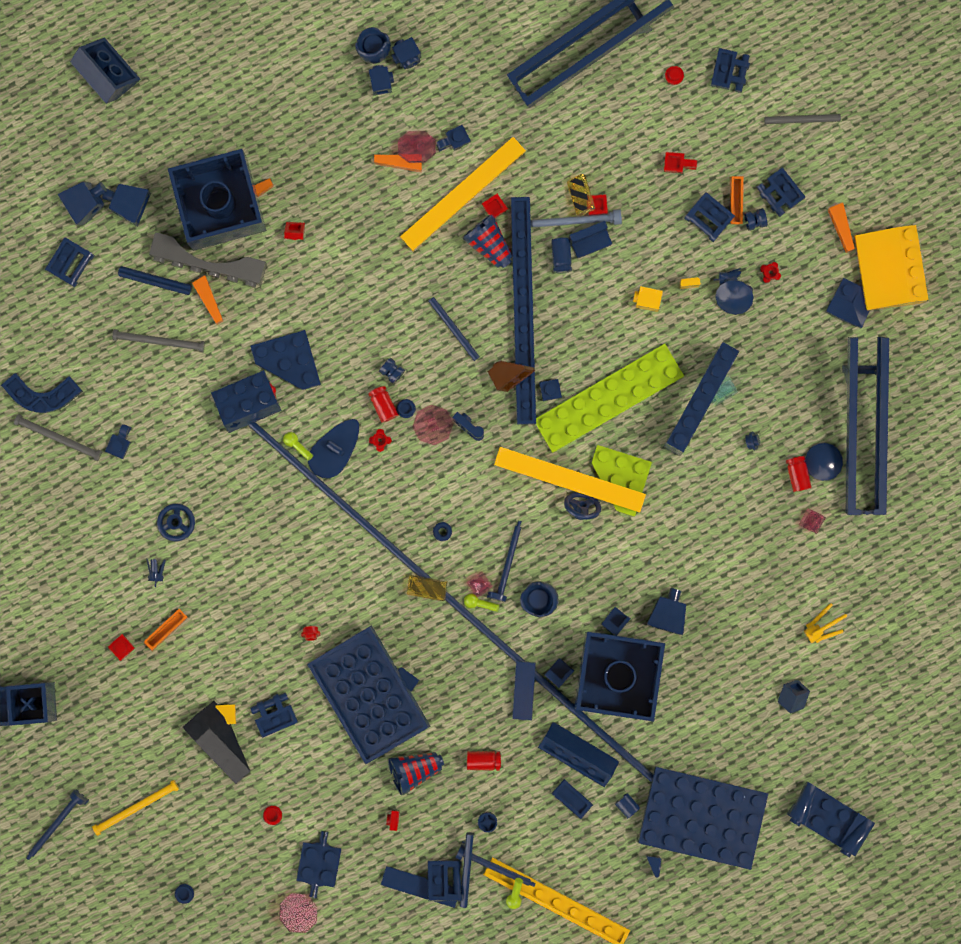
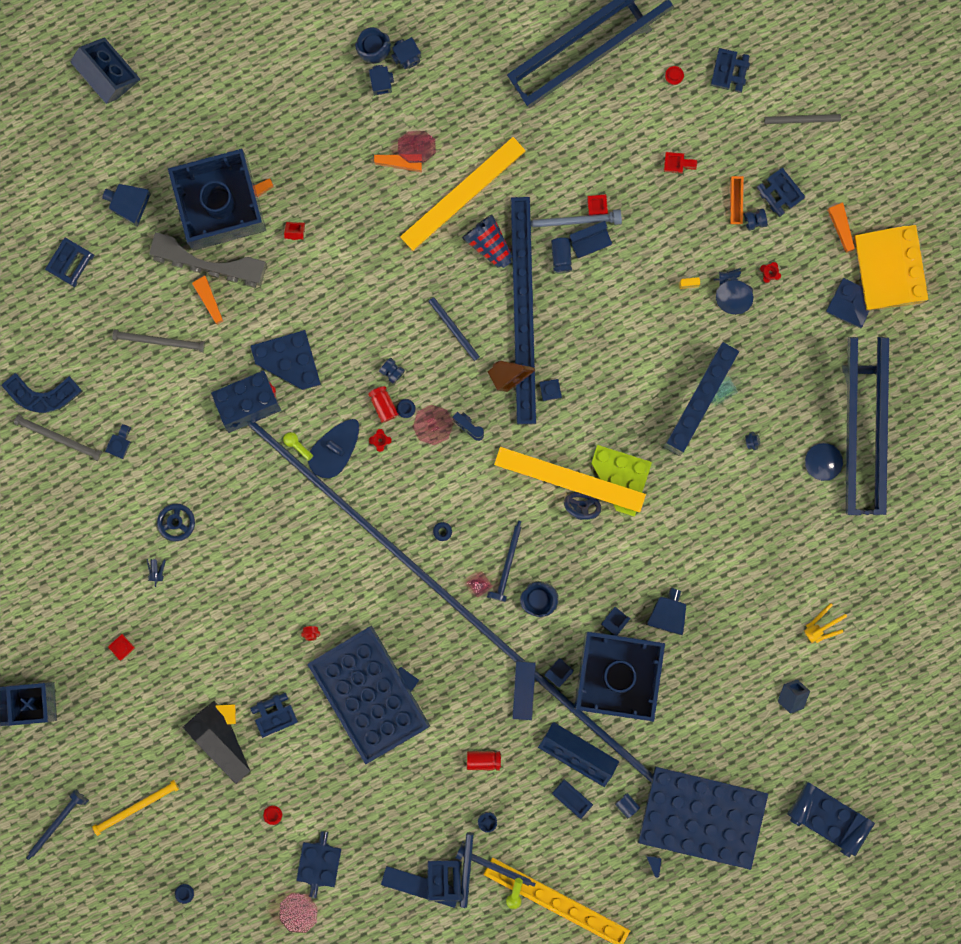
(83, 201): dark blue torso -> none
(154, 280): dark blue axle -> none
(165, 630): orange piece -> none
(393, 820): red plate -> none
(414, 770): dark blue cone -> none
(427, 588): clear yellow tile -> none
(456, 138): dark blue plate -> none
(472, 601): lime bar -> none
(495, 206): red plate -> none
(580, 195): clear yellow tile -> none
(608, 398): lime plate -> none
(648, 299): yellow brick -> none
(714, 212): dark blue plate -> none
(798, 474): red piece -> none
(812, 521): clear pink tile -> none

